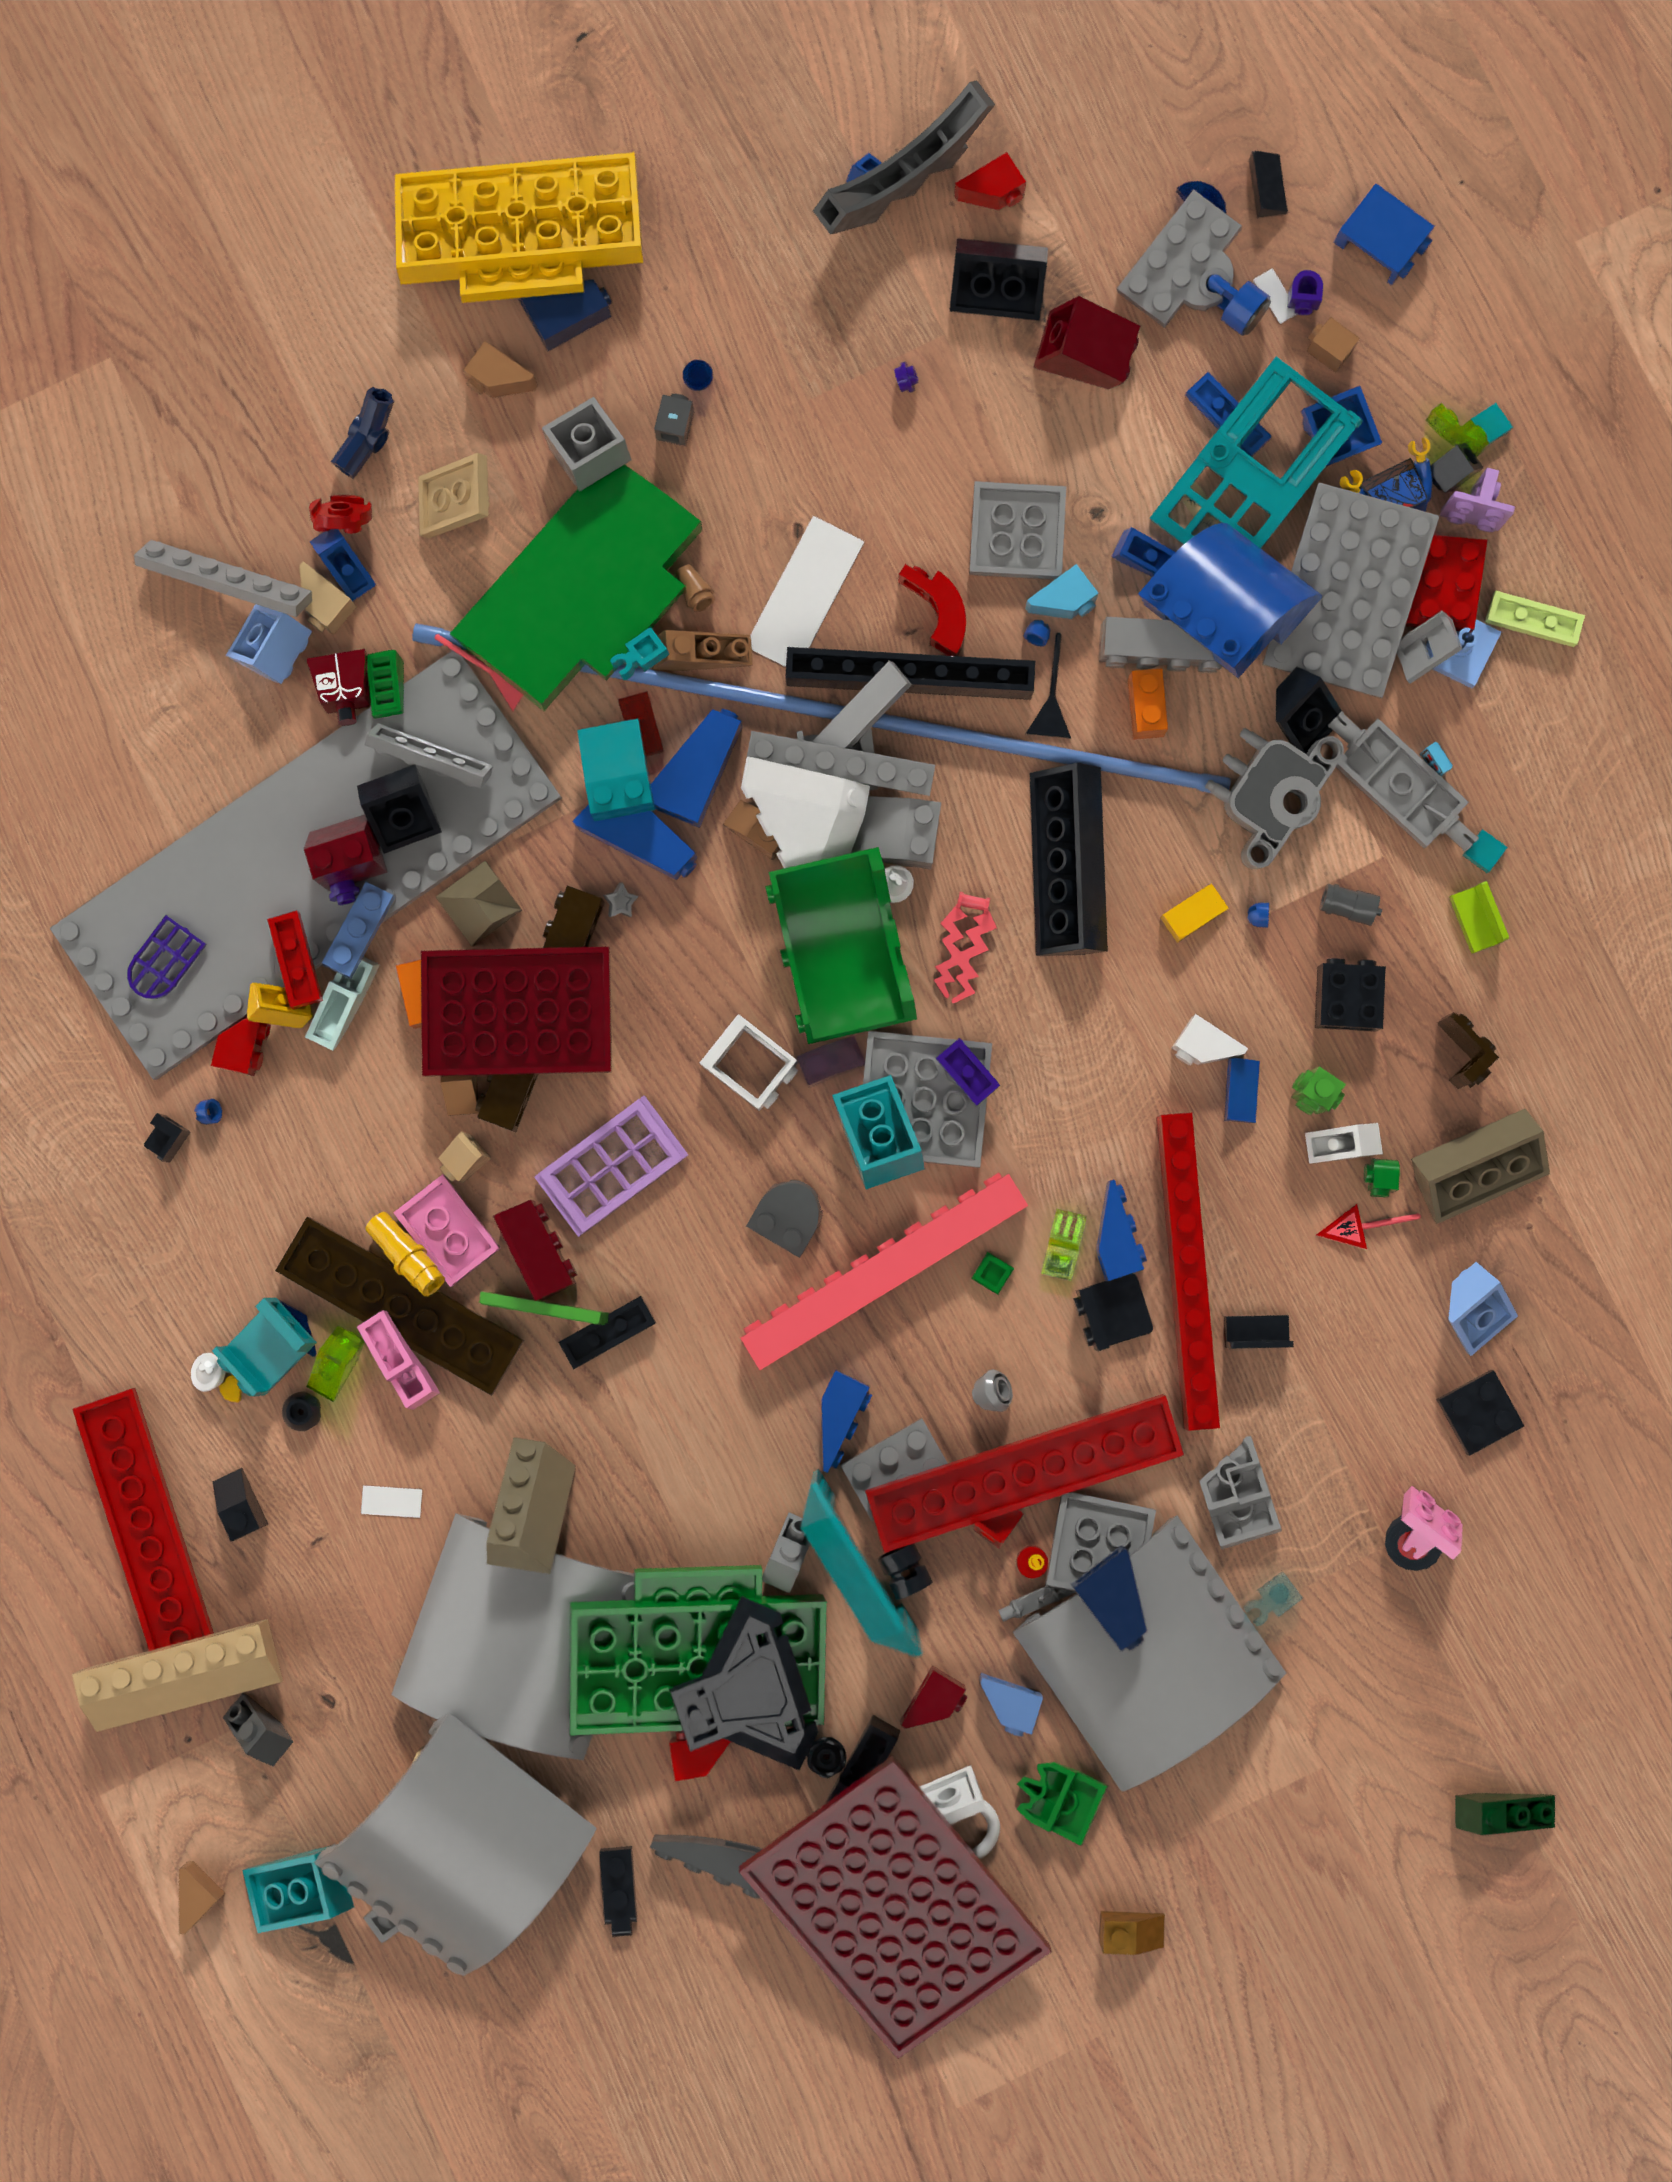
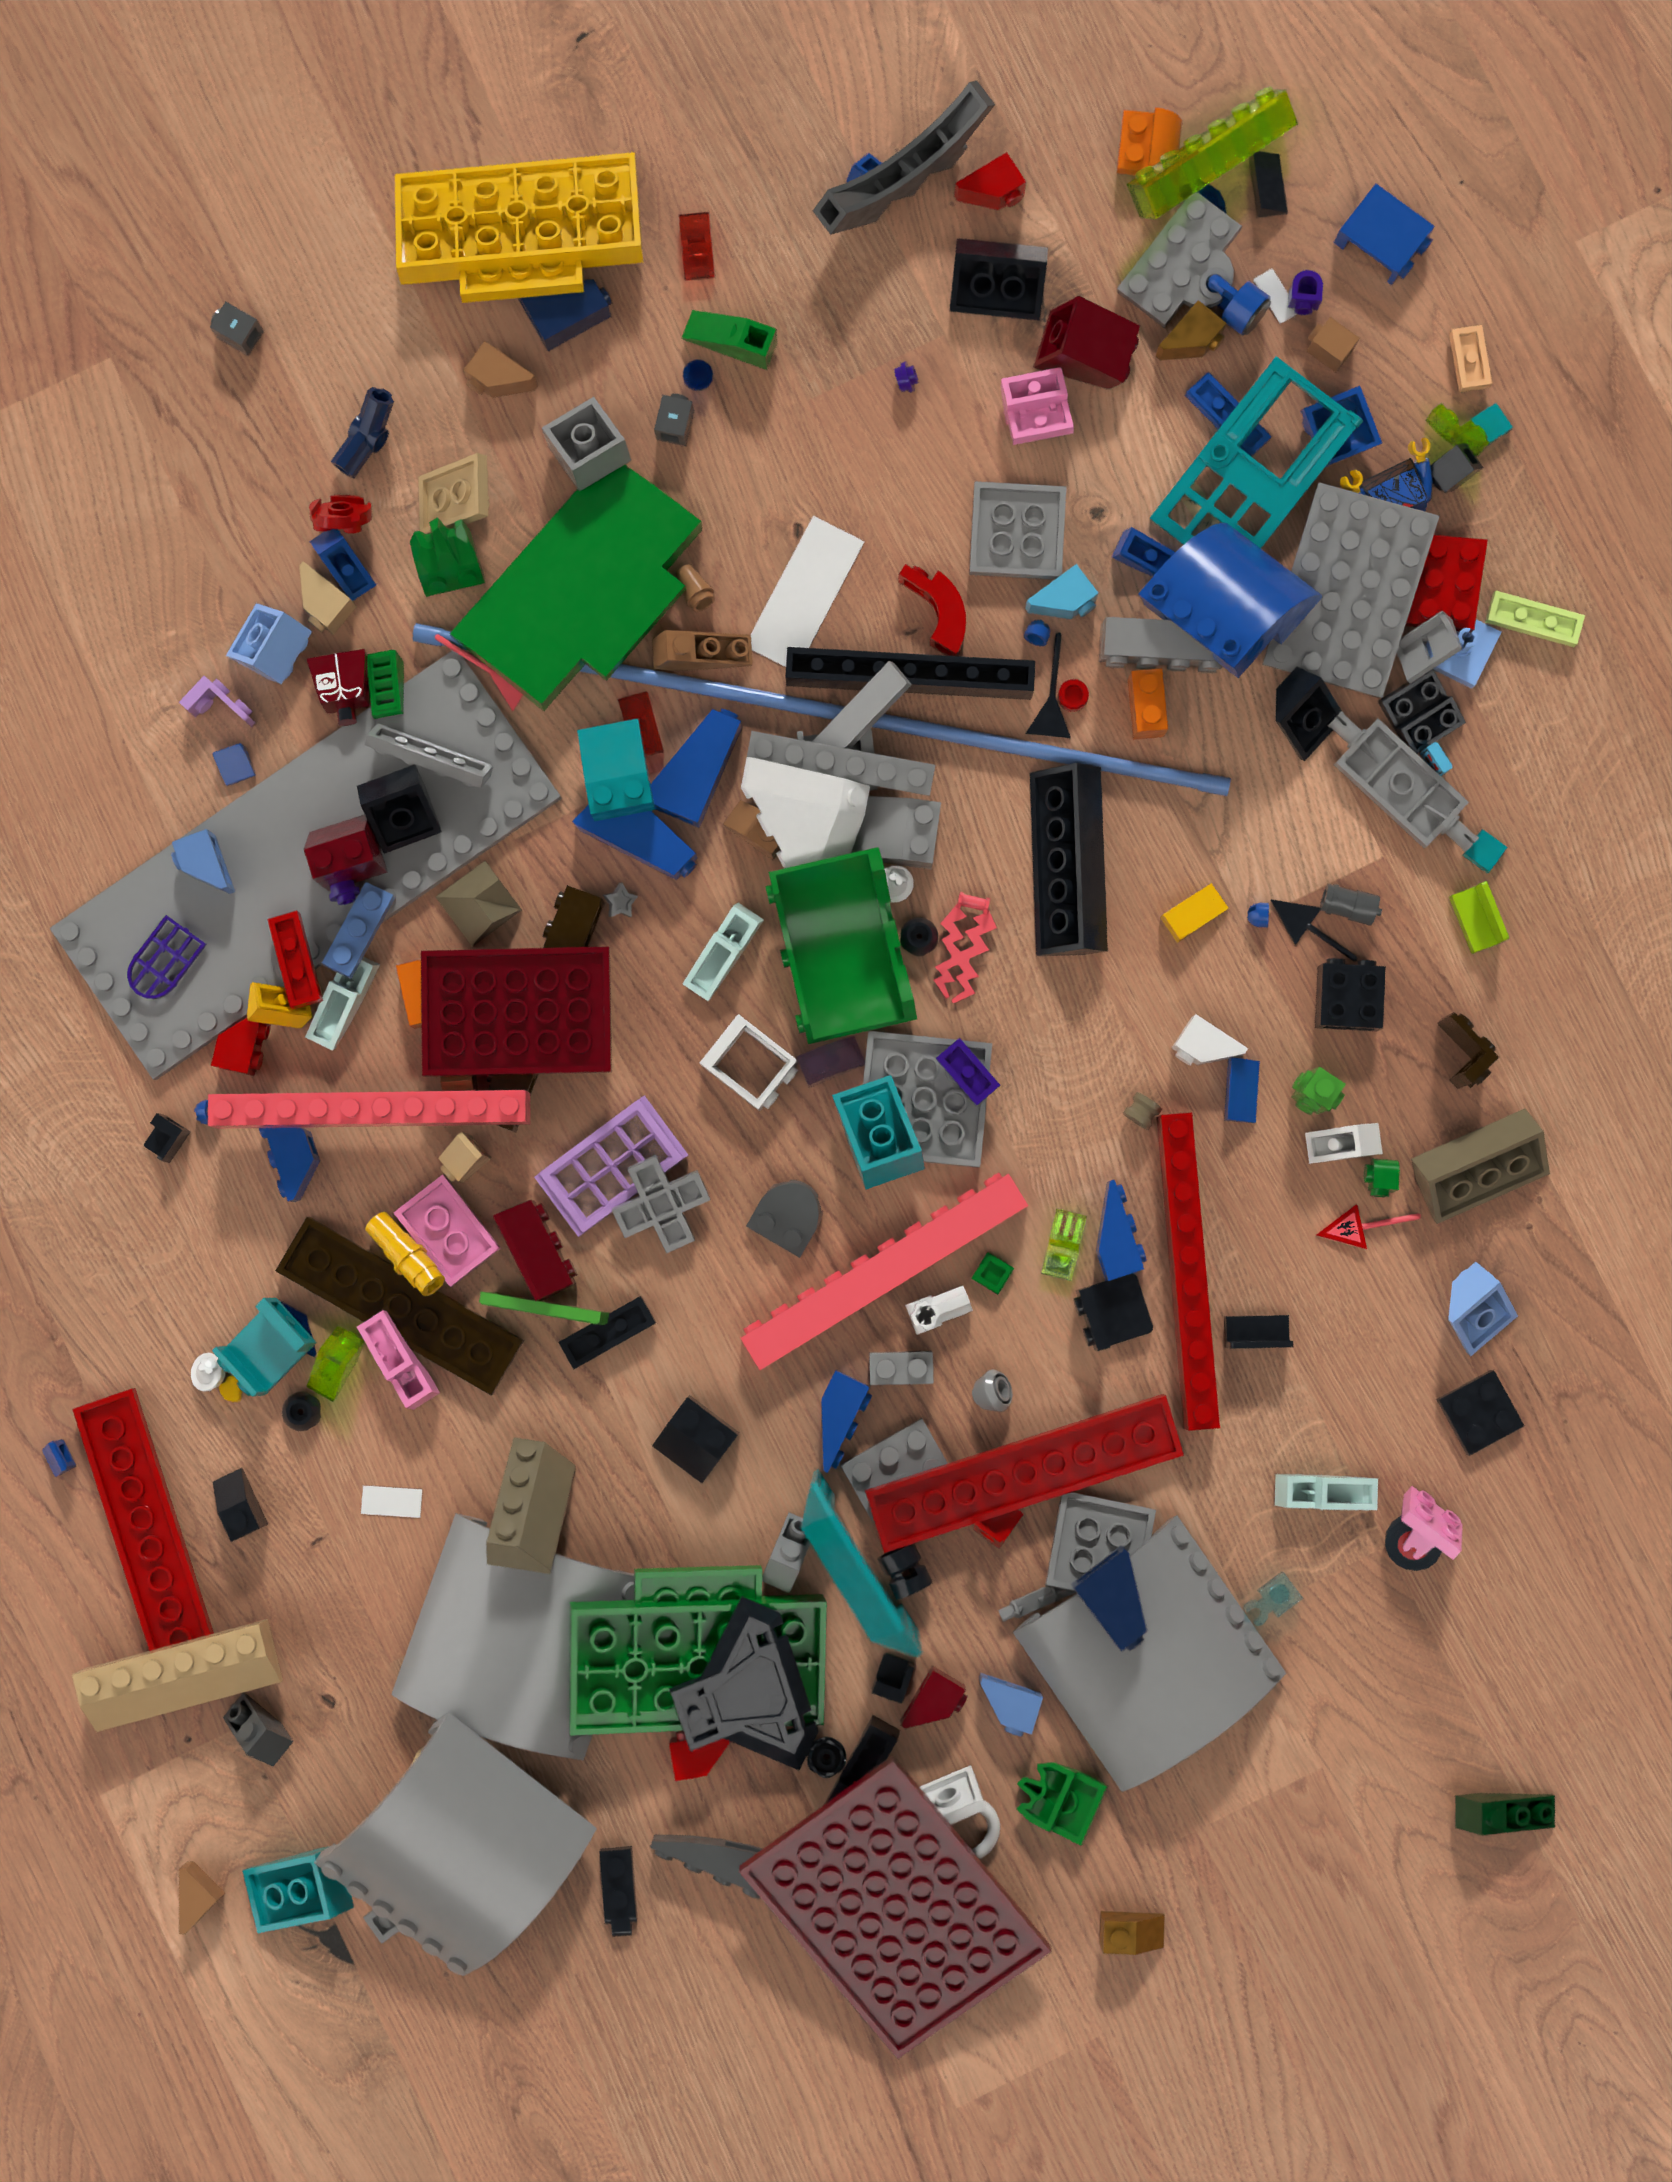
(58, 1457): none -> blue slope
(201, 698): none -> lavender bracket
(202, 859): none -> medium blue slope
(223, 578): light grey plate -> none
(234, 764): none -> blue slope
(236, 328): none -> dark grey brick
(294, 1157): none -> blue slope
(369, 1109): none -> coral brick
(446, 558): none -> green plate
(643, 650): teal plate -> none
(661, 1204): none -> light grey plate
(695, 1439): none -> black slope
(696, 246): none -> clear red slope
(723, 951): none -> light aqua slope
(732, 337): none -> green slope
(893, 1678): none -> black panel
(901, 1367): none -> light grey brick
(921, 946): none -> black plate
(932, 1311): none -> white piece
(1032, 1562): red tile -> none
(1036, 406): none -> bright pink brick
(1073, 695): none -> red tile
(1142, 1111): none -> dark tan wheel
(1146, 138): none -> orange brick
(1193, 335): none -> pearl gold slope
(1212, 153): none -> clear neon green brick
(1239, 1498): light grey slope -> none
(1259, 791): light grey piece -> none
(1298, 919): none -> black piece
(1326, 1492): none -> light aqua slope
(1421, 712): none -> black slope
(1470, 358): none -> light nougat plate
(1480, 505): lavender bracket -> none

